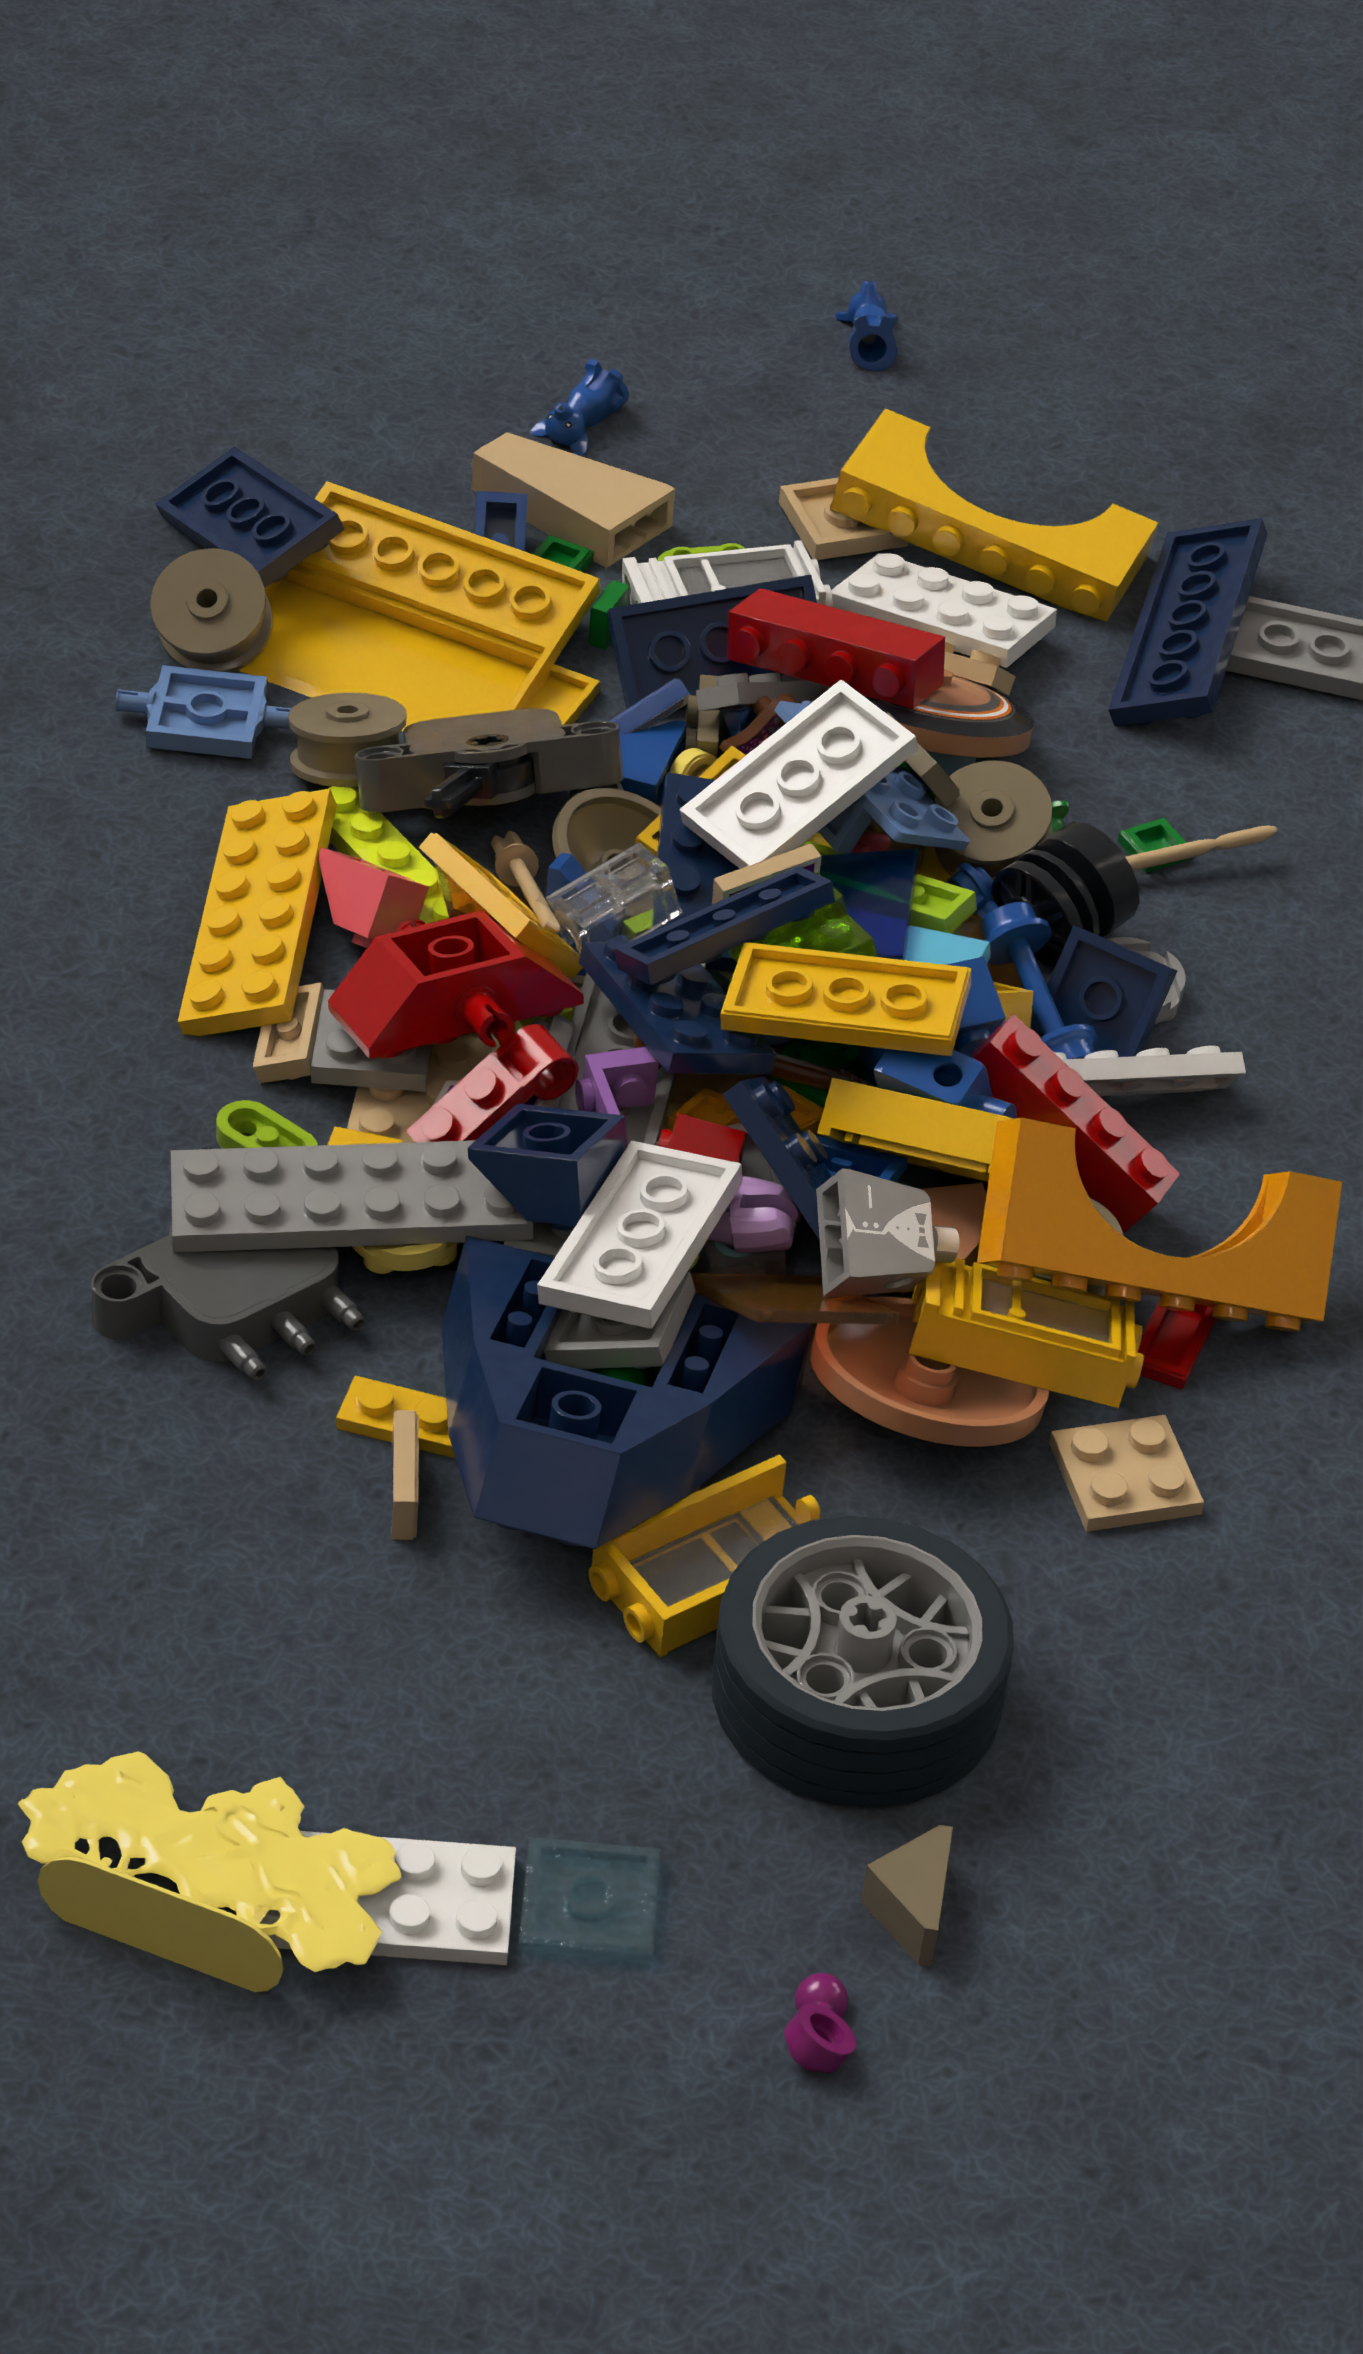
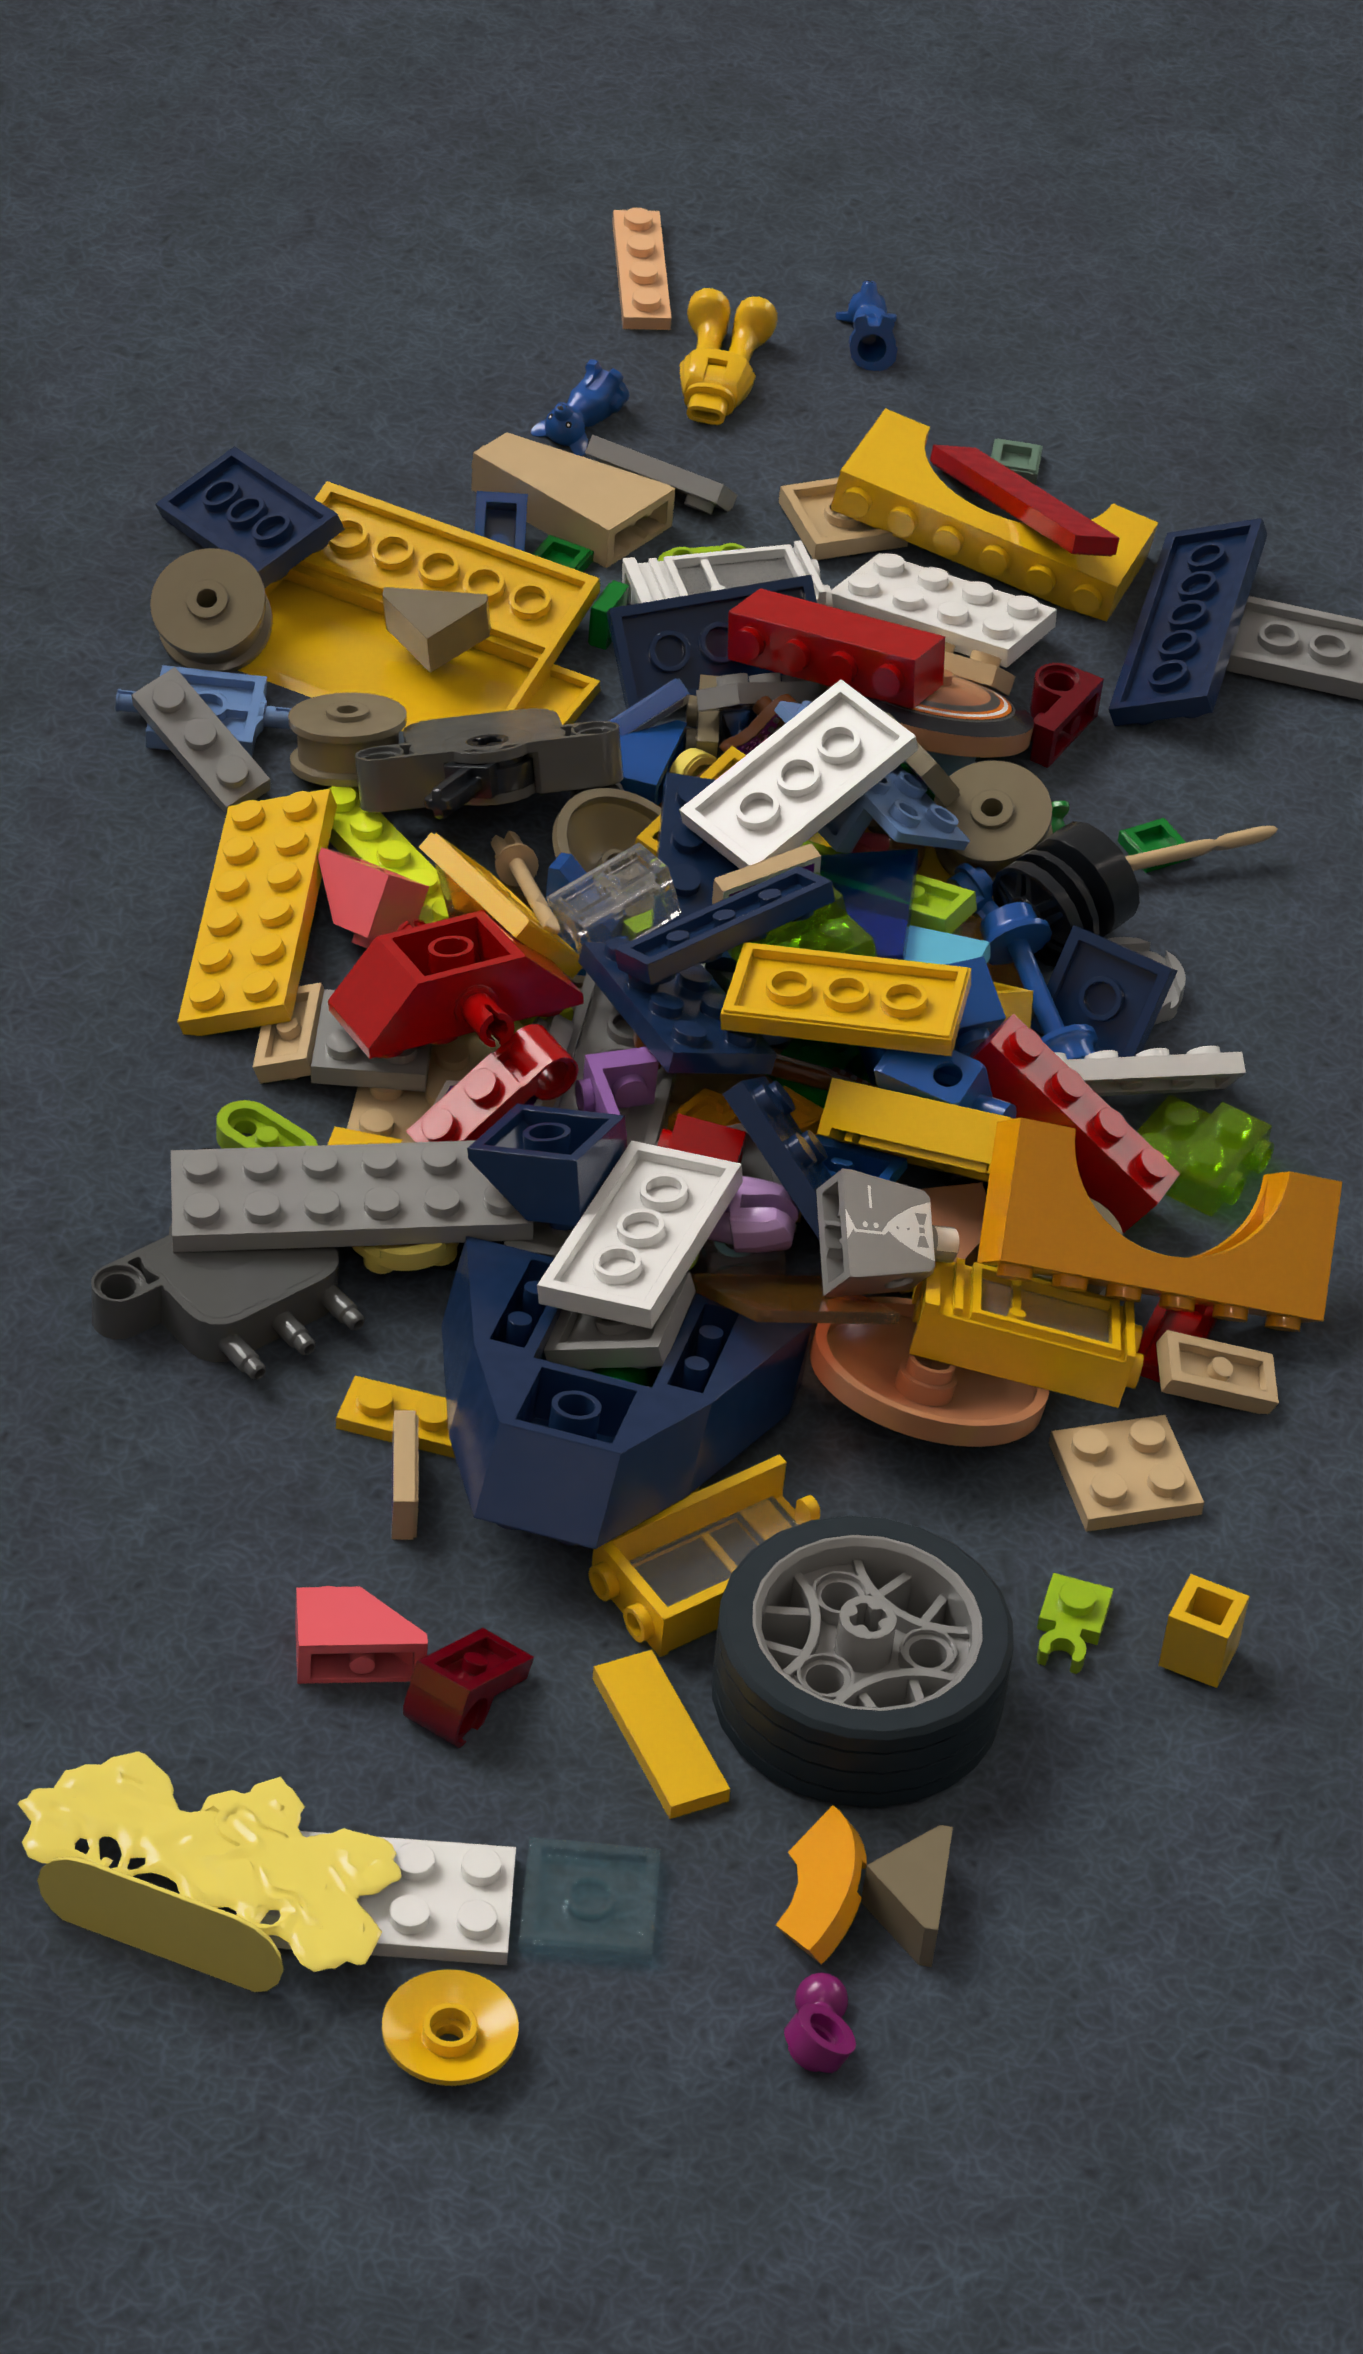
(200, 740): none -> light grey plate
(353, 1638): none -> coral slope
(436, 623): none -> dark tan slope
(455, 2005): none -> yellow dish
(458, 1683): none -> dark red plate
(641, 269): none -> light nougat plate
(661, 1734): none -> yellow tile
(700, 492): none -> light grey plate
(715, 378): none -> yellow piece
(828, 1880): none -> light orange tile
(1019, 457): none -> sand green tile
(1025, 501): none -> red tile
(1061, 707): none -> dark red plate
(1070, 1617): none -> lime plate
(1203, 1630): none -> yellow brick
(1208, 1151): none -> clear neon green plate
(1217, 1372): none -> tan plate

